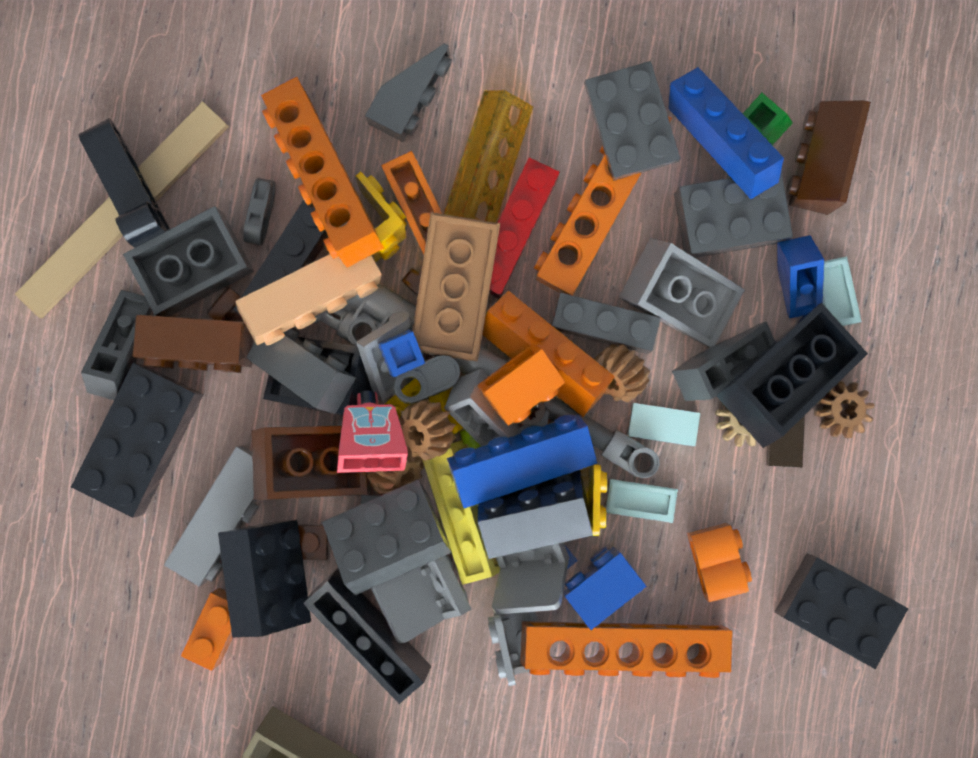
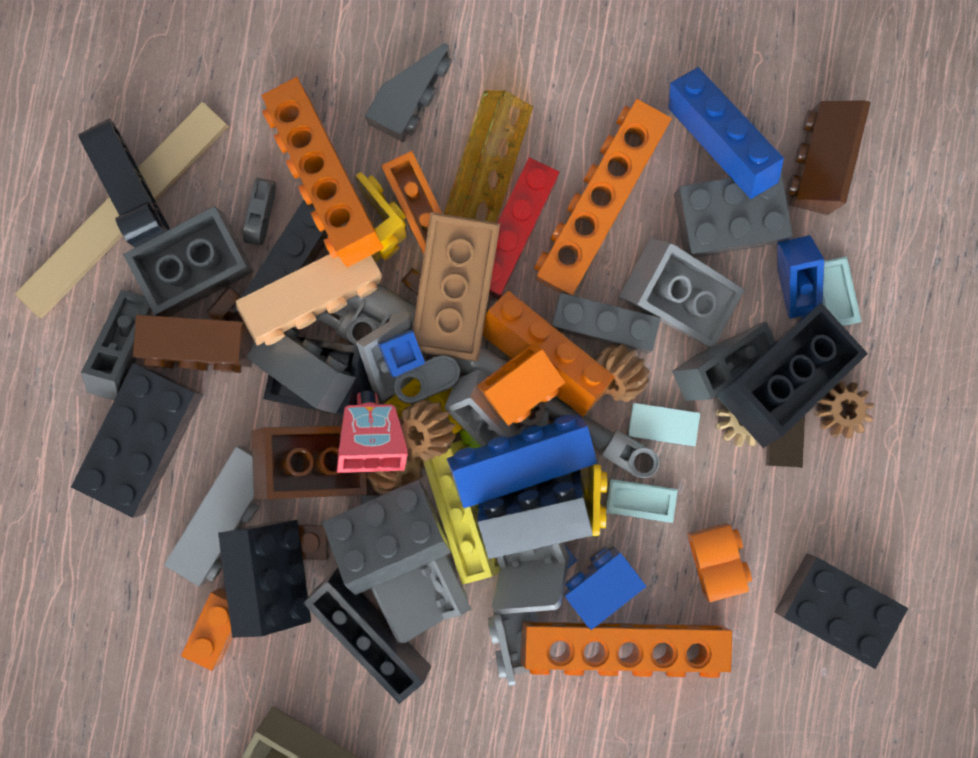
(632, 120): dark grey plate -> none
(768, 118): green brick -> none

